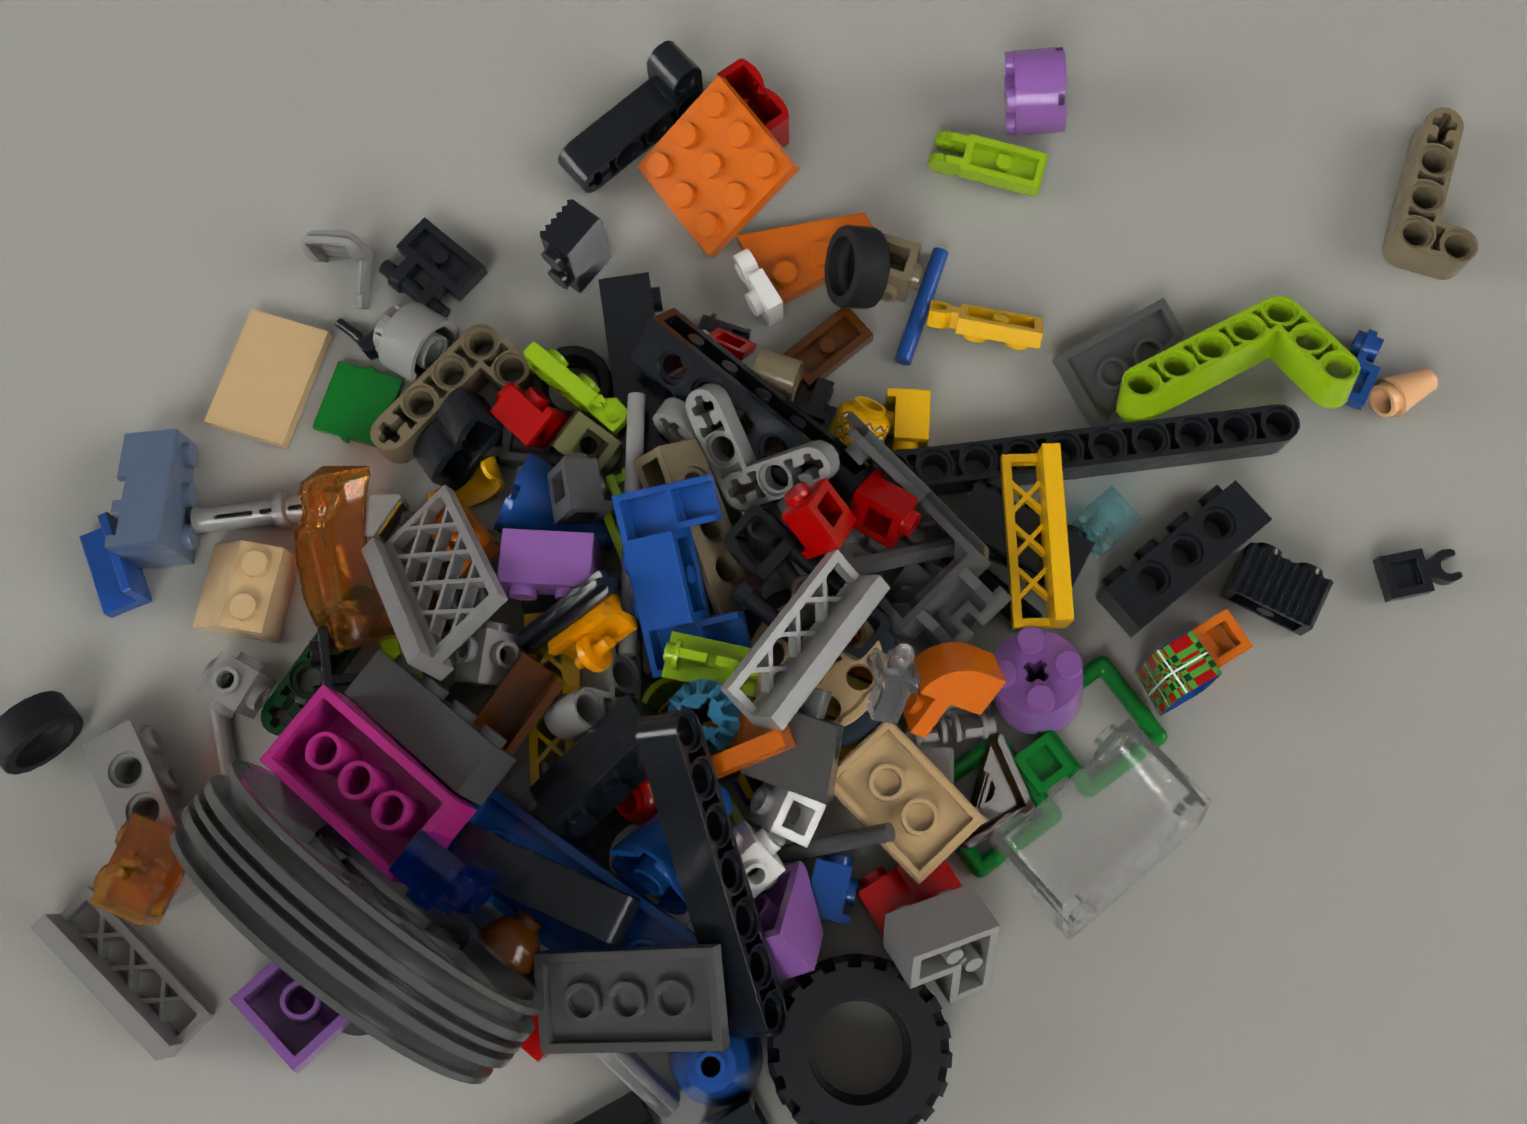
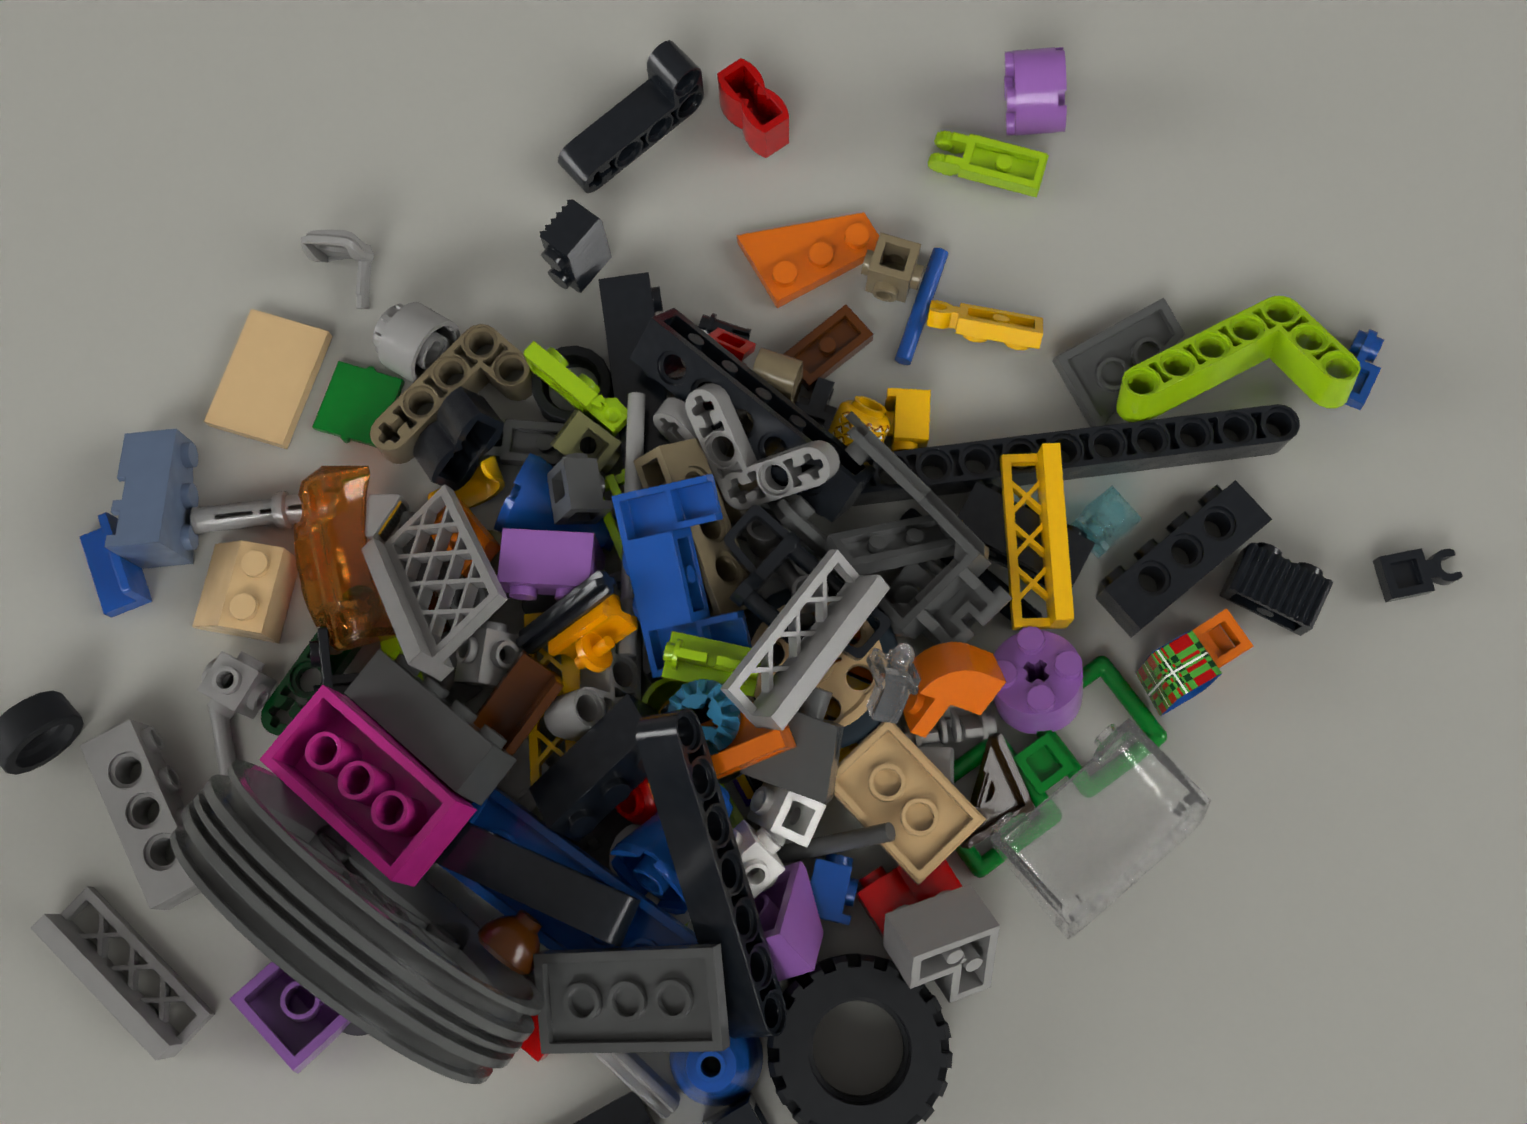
(128, 890): clear orange brick -> none
(365, 342): black hand -> none
(440, 259): black plate -> none
(443, 874): clear blue brick -> none
(528, 414): red brick -> none
(717, 166): orange plate -> none
(761, 293): white plate -> none
(818, 517): red brick -> none
(857, 267): black tyre -> none
(884, 510): red brick -> none
(1399, 393): light nougat cone -> none
(1428, 190): dark tan beam -> none

